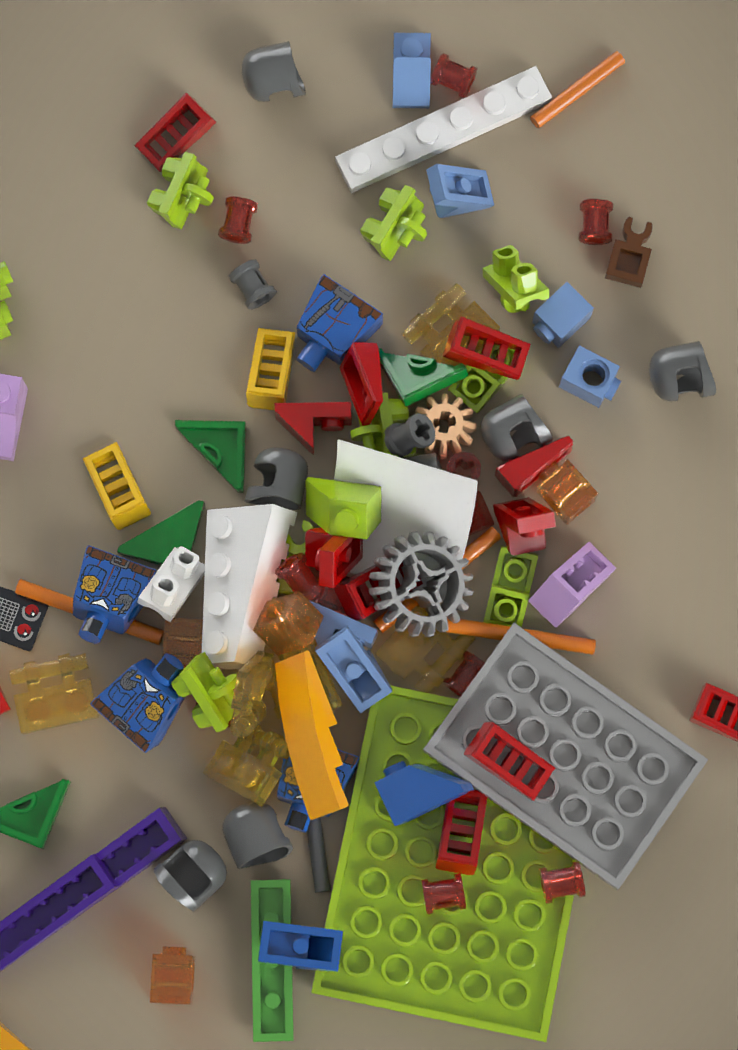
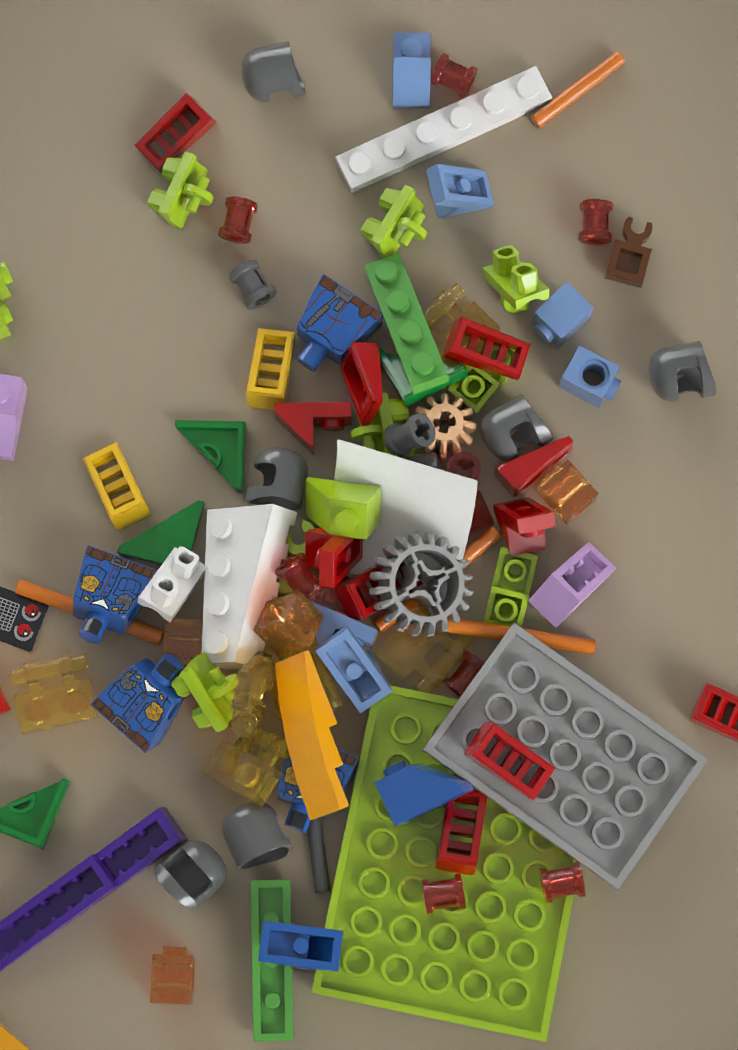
(406, 323): none -> bright green plate

